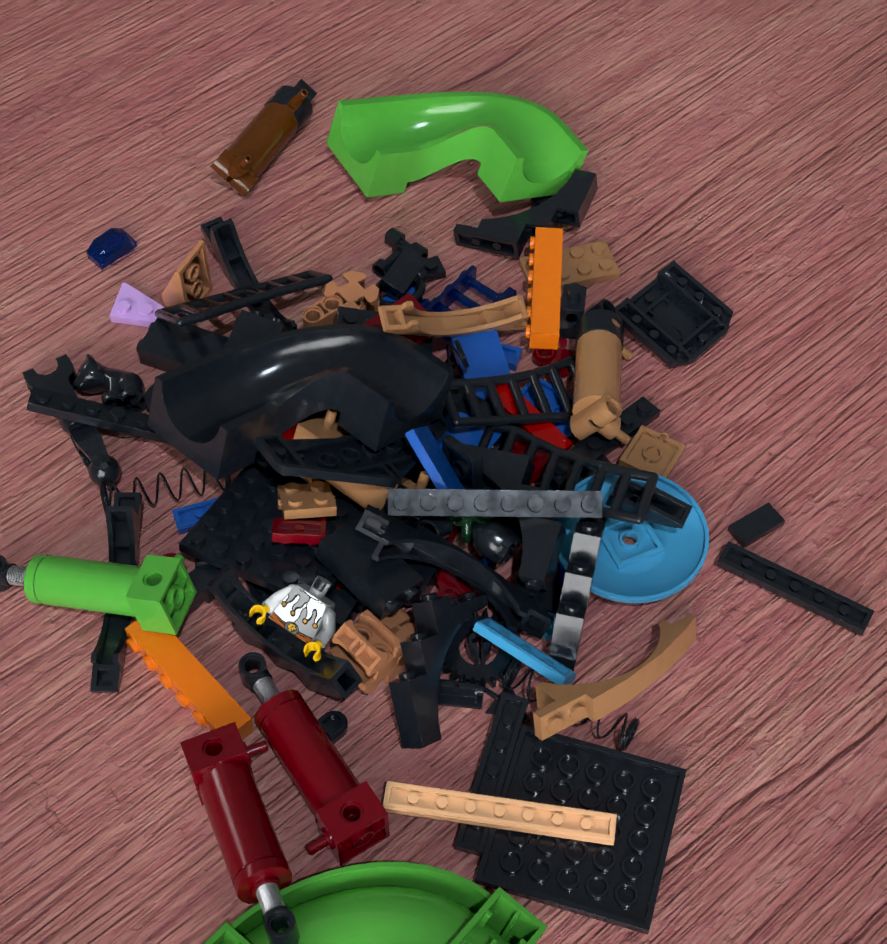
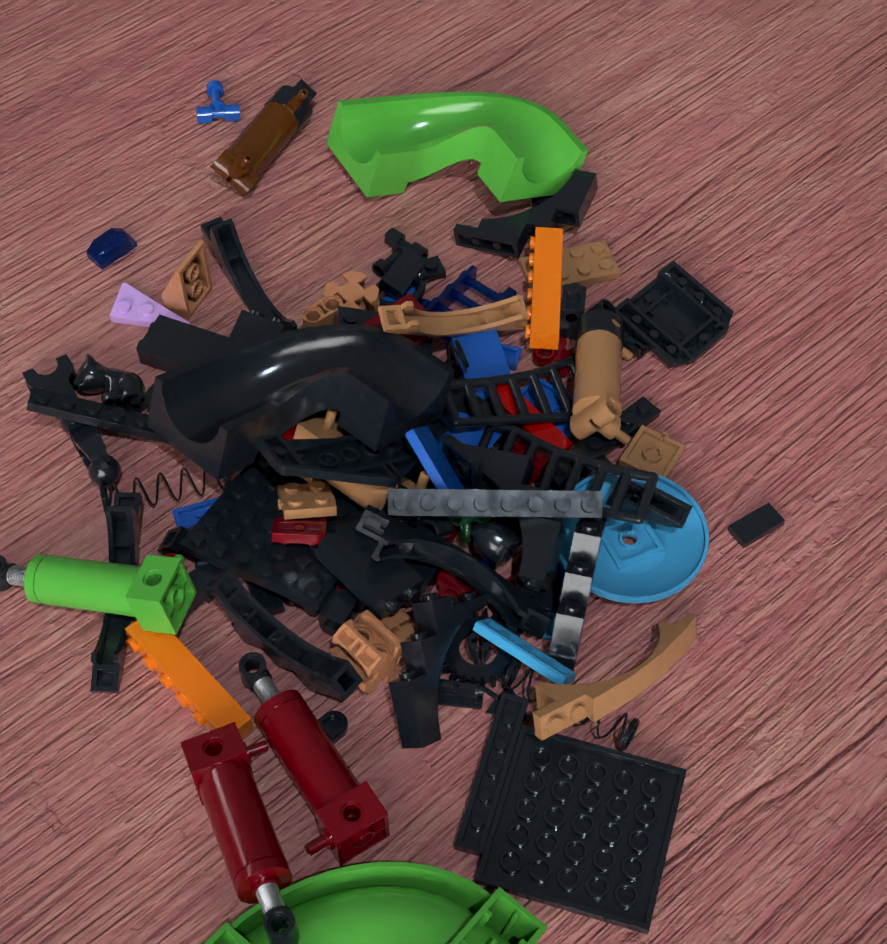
(172, 539): none -> black plate
(217, 108): none -> blue bar
(237, 300): black bar -> none
(303, 613): torso -> none
(500, 813): light nougat tile -> none
(634, 345): none -> black axle
(795, 588): black plate -> none

